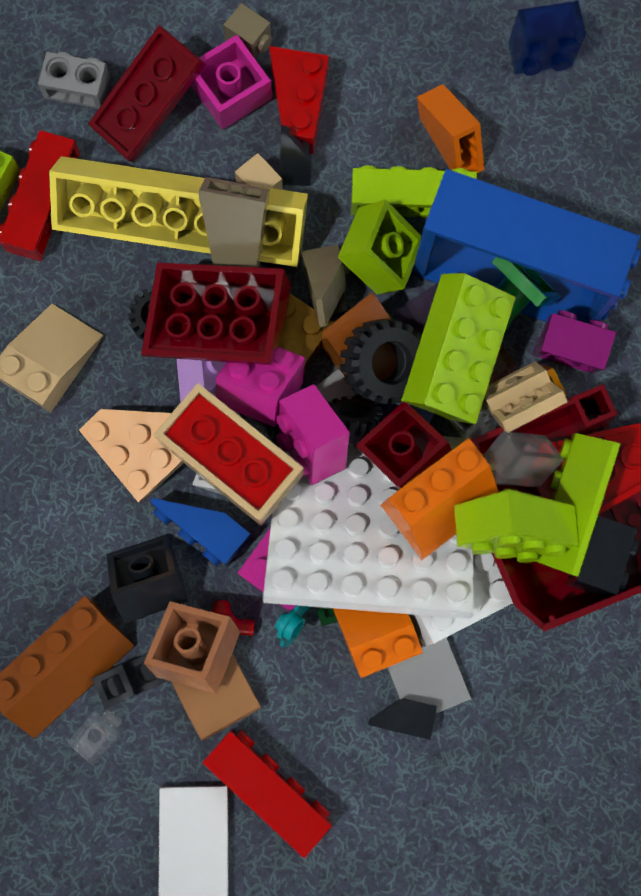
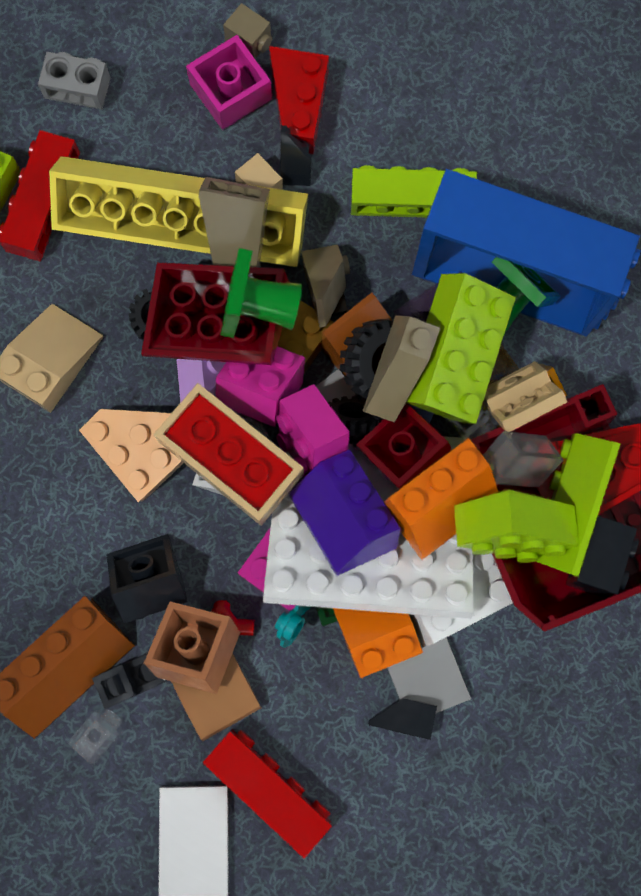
(146, 94): dark red tile -> none
(211, 529): blue slope -> none
(258, 298): none -> green plant
(345, 513): none -> dark purple slope
(380, 247): lime brick -> none
(400, 366): none -> dark tan slope
(452, 129): orange slope -> none
(546, 38): clear blue brick -> none
(575, 342): magenta slope -> none

